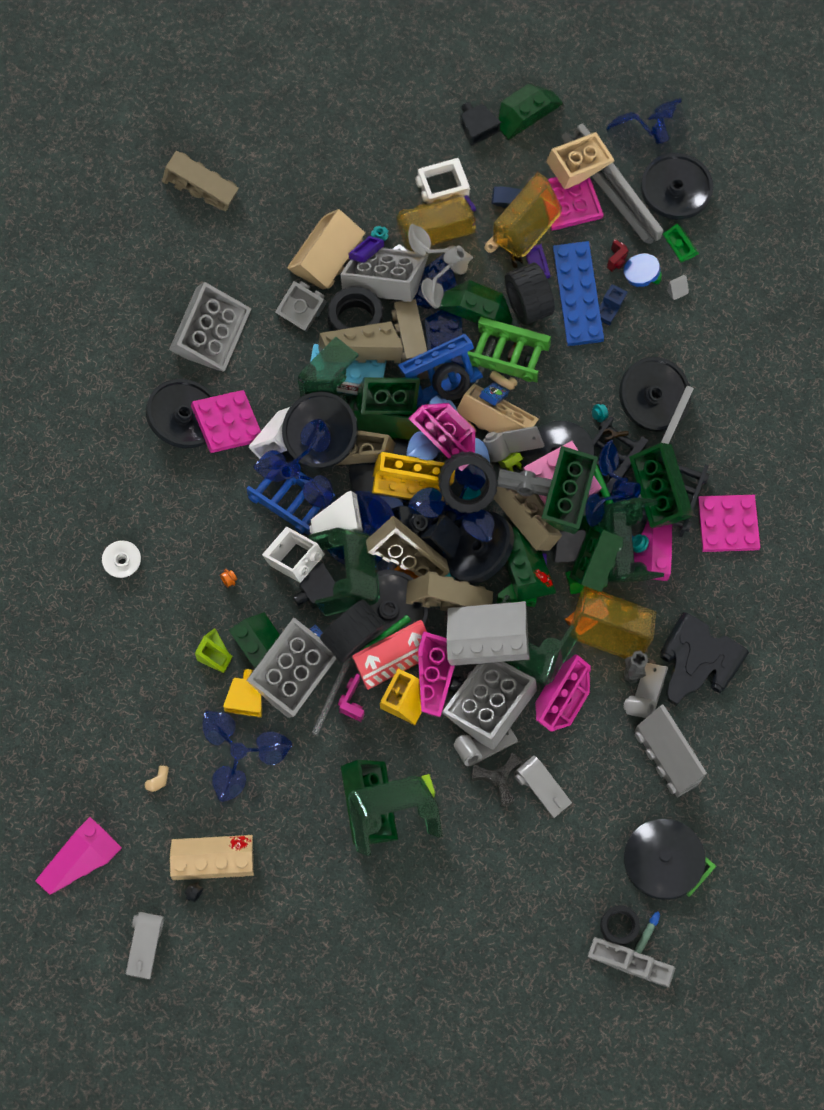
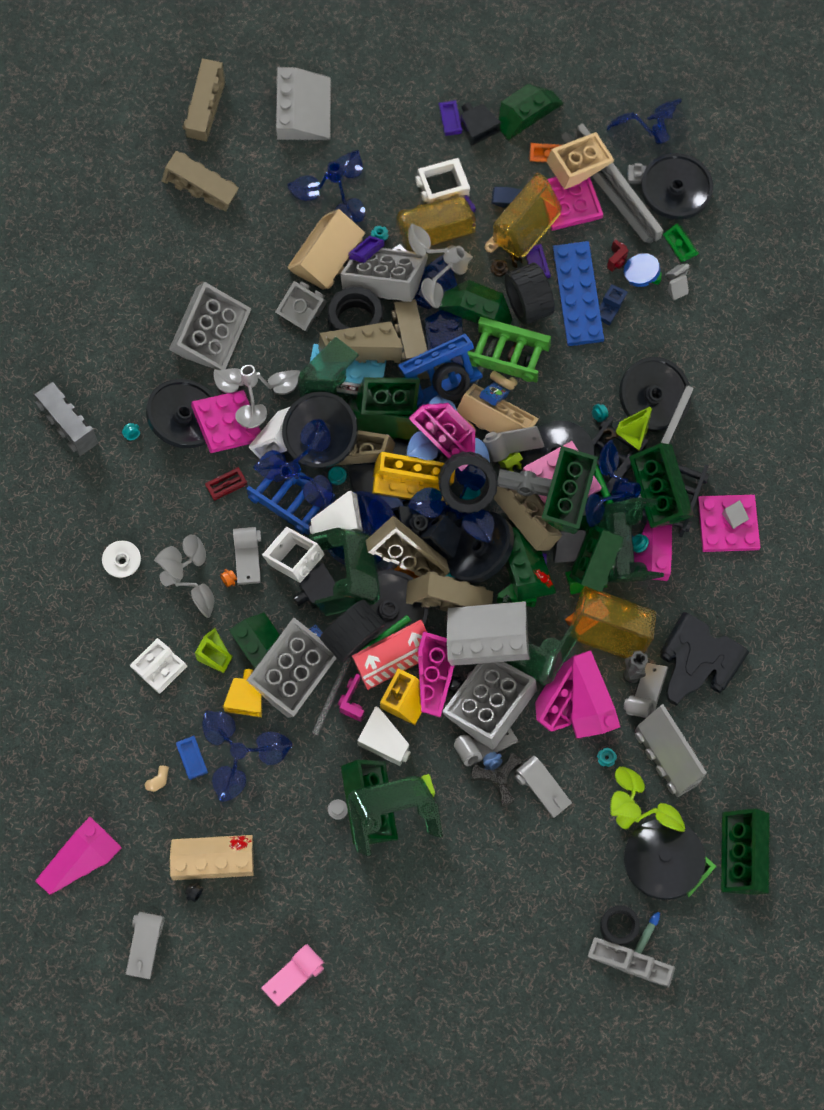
(66, 418): none -> wedge
(131, 431): none -> teal plate
(158, 665): none -> white slope
(170, 561): none -> light grey plant
(191, 757): none -> blue tile
(205, 100): none -> dark tan wedge
(242, 483): none -> dark red tile
(247, 555): none -> light grey door
(254, 415): none -> light grey plant
(293, 975): none -> bright pink door
(302, 105): none -> light grey slope
(337, 475): none -> teal plate
(337, 809): none -> light grey plate
(348, 165): none -> clear blue plant
(384, 739): none -> white slope
(450, 118): none -> dark purple tile
(492, 761): none -> medium blue plate
(499, 272): none -> dark brown plate
(540, 152): none -> orange slope
(592, 705): none -> dark pink wedge
(606, 752): none -> teal plate
(628, 811): none -> lime plant
(635, 173): none -> light grey tile
(635, 427): none -> lime slope
(677, 271): none -> light grey slope
(735, 514): none -> light grey slope
(745, 852): none -> dark green slope

